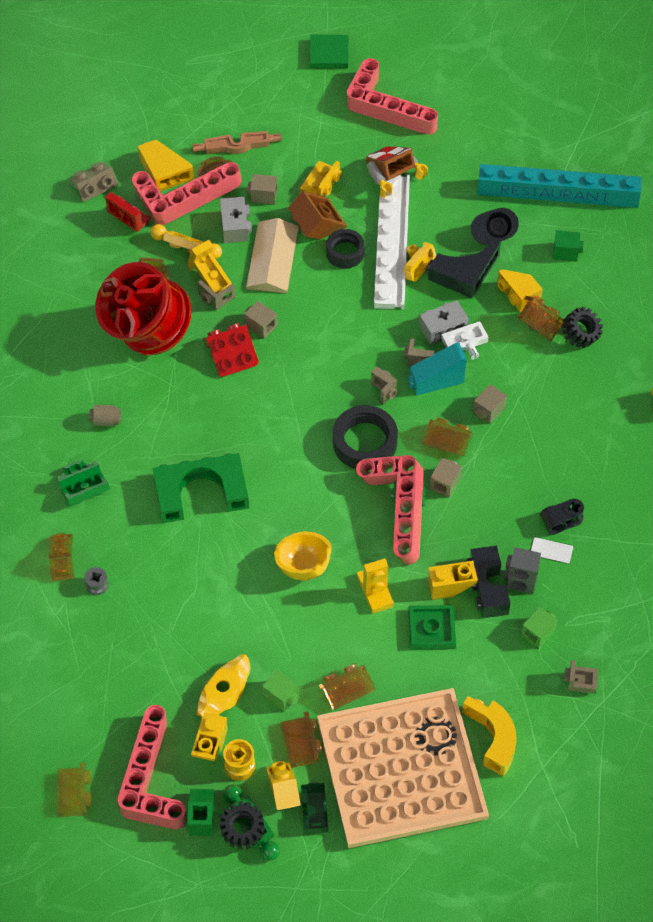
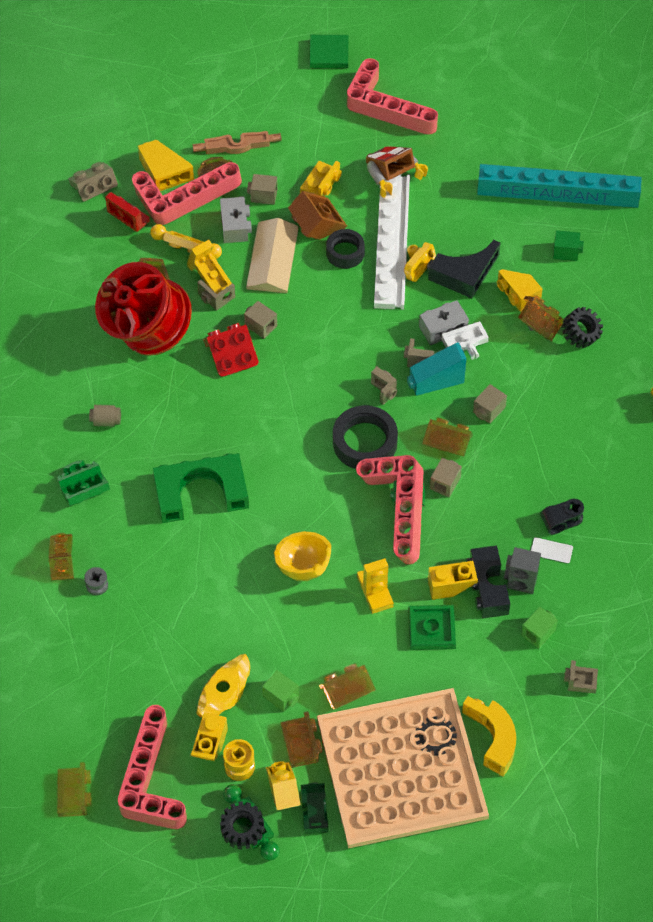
(201, 812): green slope -> none
(494, 225): black piece -> none

